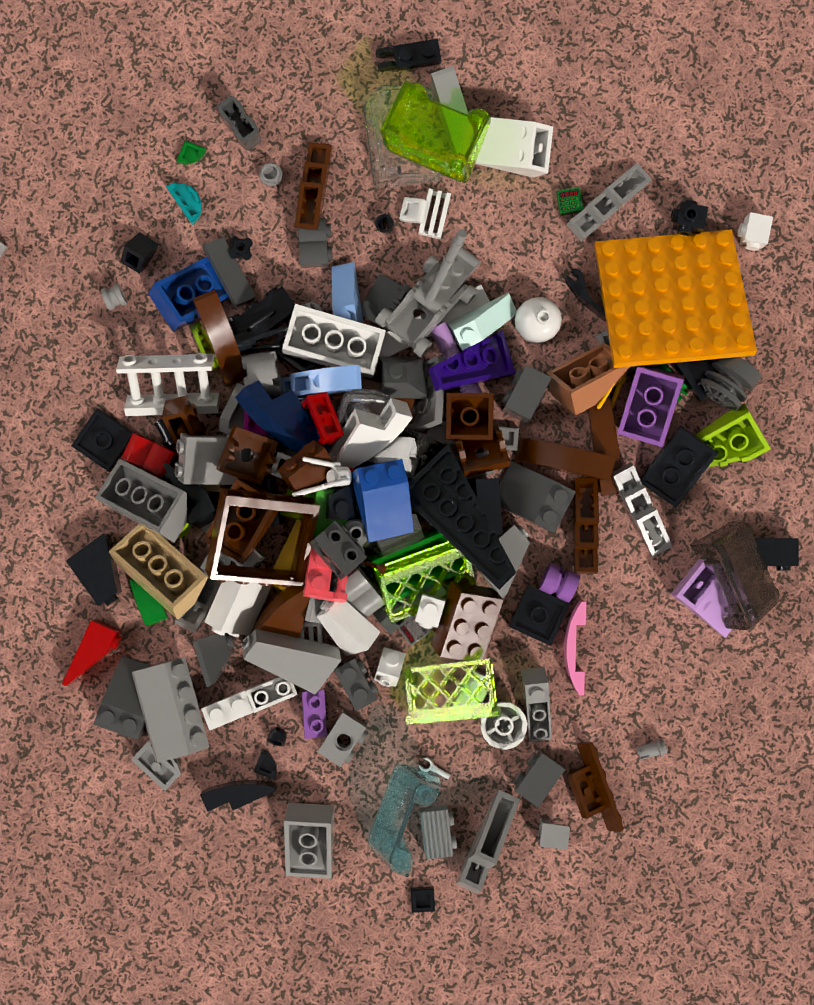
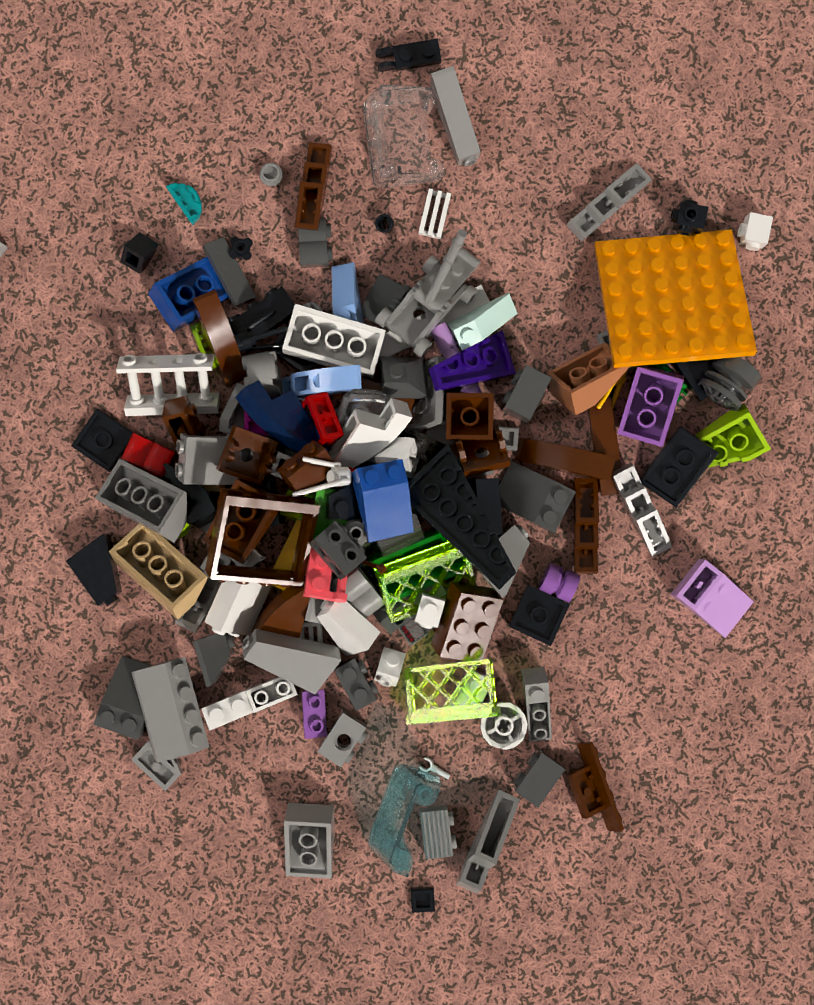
(96, 644): red slope -> none
(114, 296): light grey wheel -> none
(149, 608): green slope -> none
(161, 427): black pin -> none
(190, 153): green tile -> none
(236, 793): black slope -> none
(238, 122): dark grey brick -> none
(266, 765): black tile -> none
(277, 738): black hinge -> none
(413, 210): white tile -> none
(434, 133): clear neon green windscreen -> none
(517, 147): white slope -> none
(538, 320): white cylinder -> none
(553, 835): light grey panel -> none
(569, 201): tile -> none
(577, 617): bright pink slope -> none
(579, 290): black arm -> none
(652, 749): light grey pin -> none
(740, 574): clear smoke windscreen -> none
(779, 552): black brick -> none

